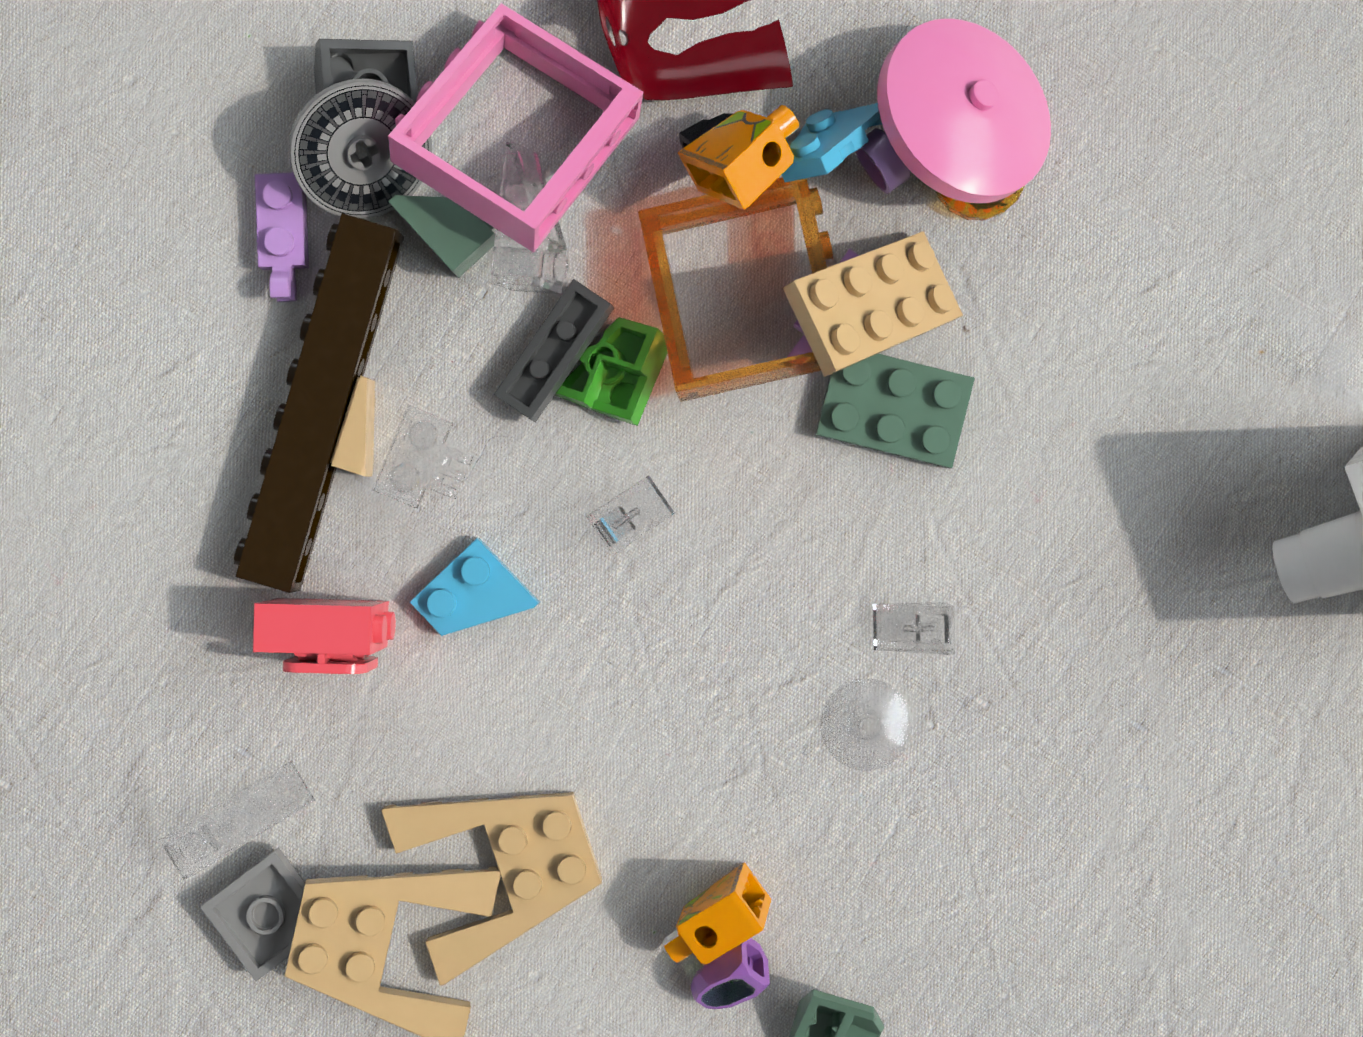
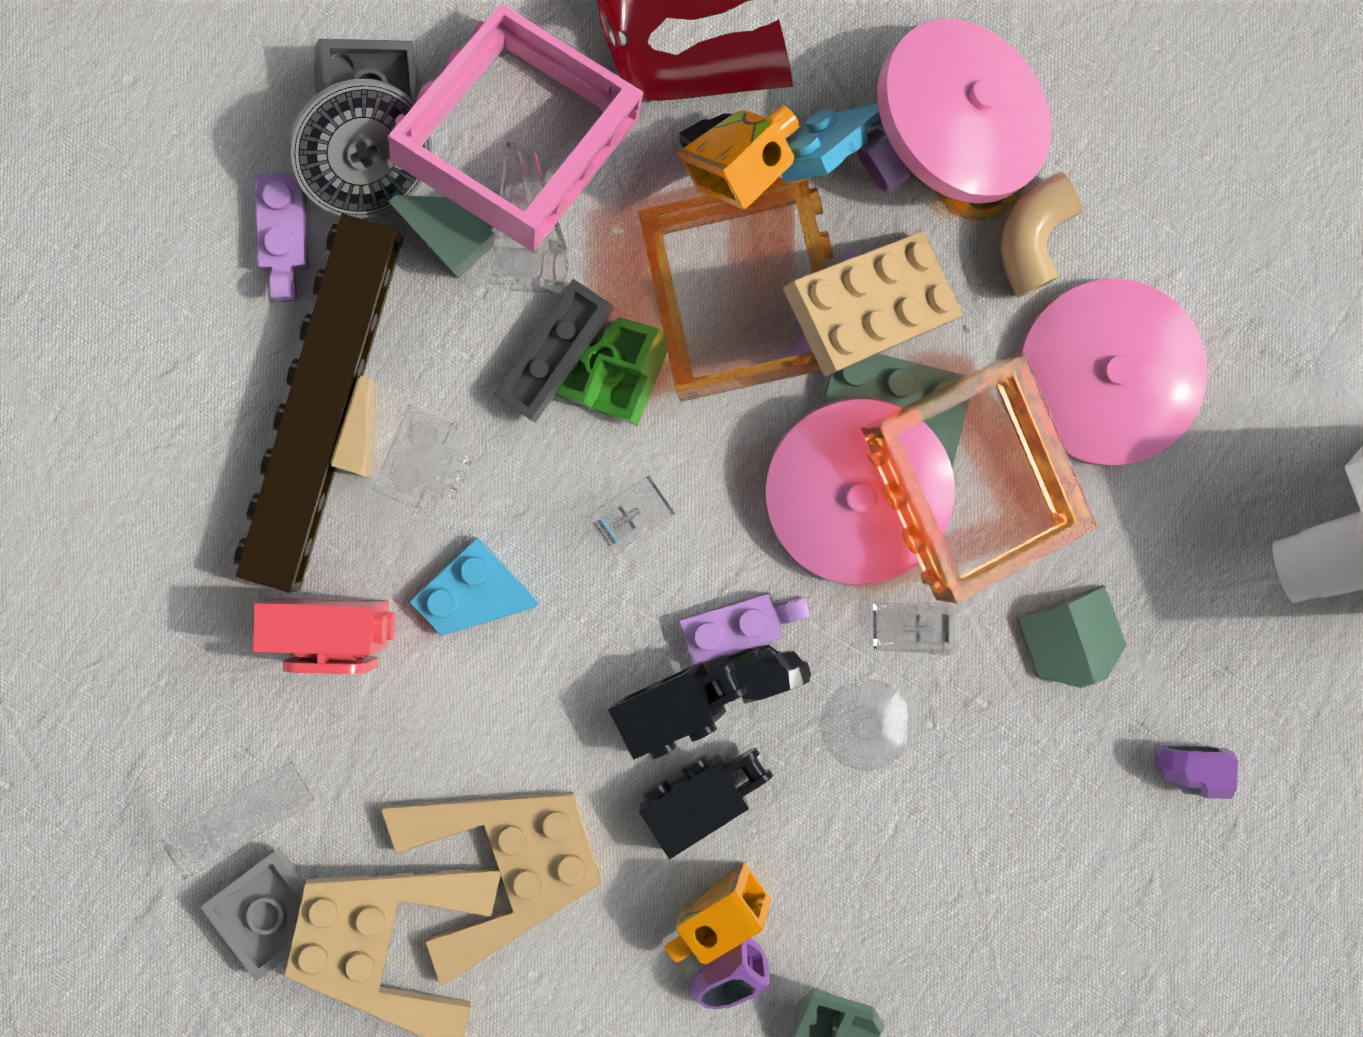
(674, 709): none -> black brick
(700, 800): none -> black brick
(739, 626): none -> lavender plate
(769, 672): none -> black rock
(831, 498): none -> bright pink dish
(1028, 229): none -> tan cylinder
(1042, 449): none -> clear orange window
(1074, 639): none -> sand green slope
(1117, 370): none -> bright pink dish
(1199, 769): none -> medium lavender rock

